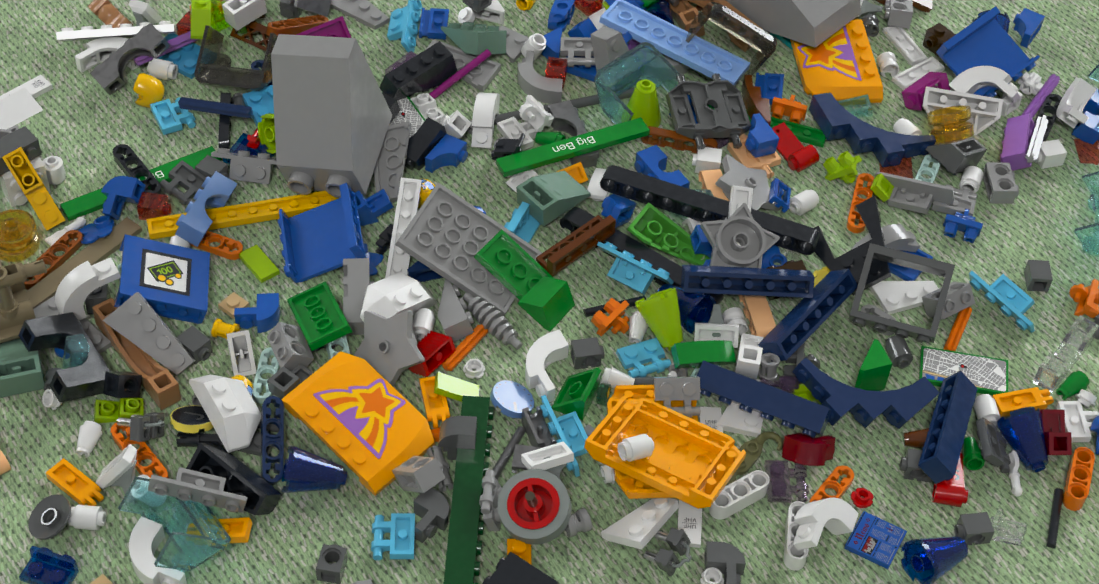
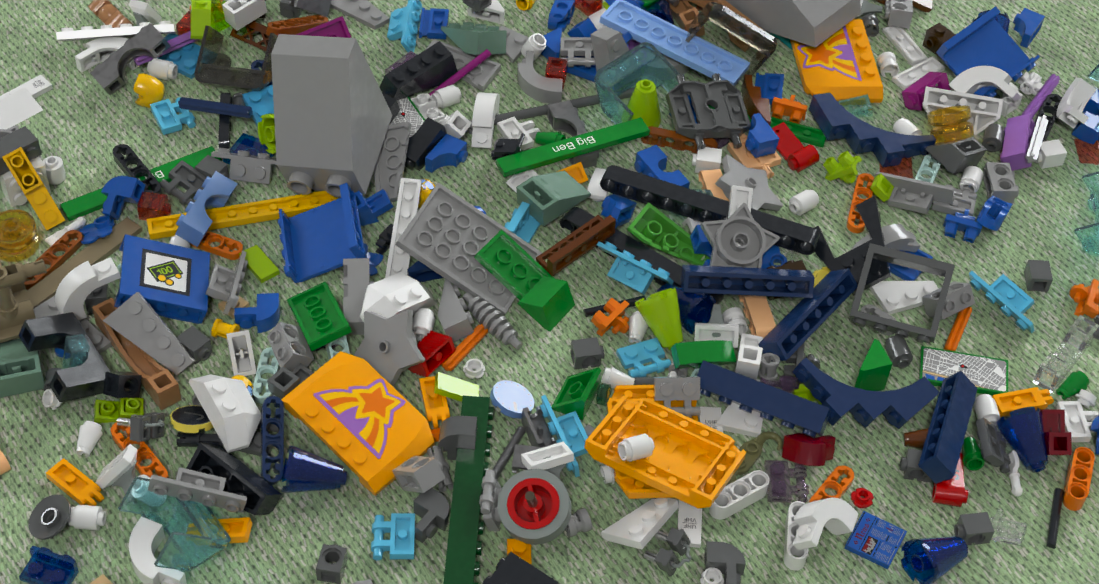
(226, 283): none -> light grey bracket
(254, 142): red hand -> none
(447, 96): none -> white brick
(466, 15): white plate -> none
(535, 114): white hips -> none
(541, 354): white arch -> none
(776, 193): blue tile -> none
(993, 137): none -> dark grey brick
(993, 213): none -> blue piece

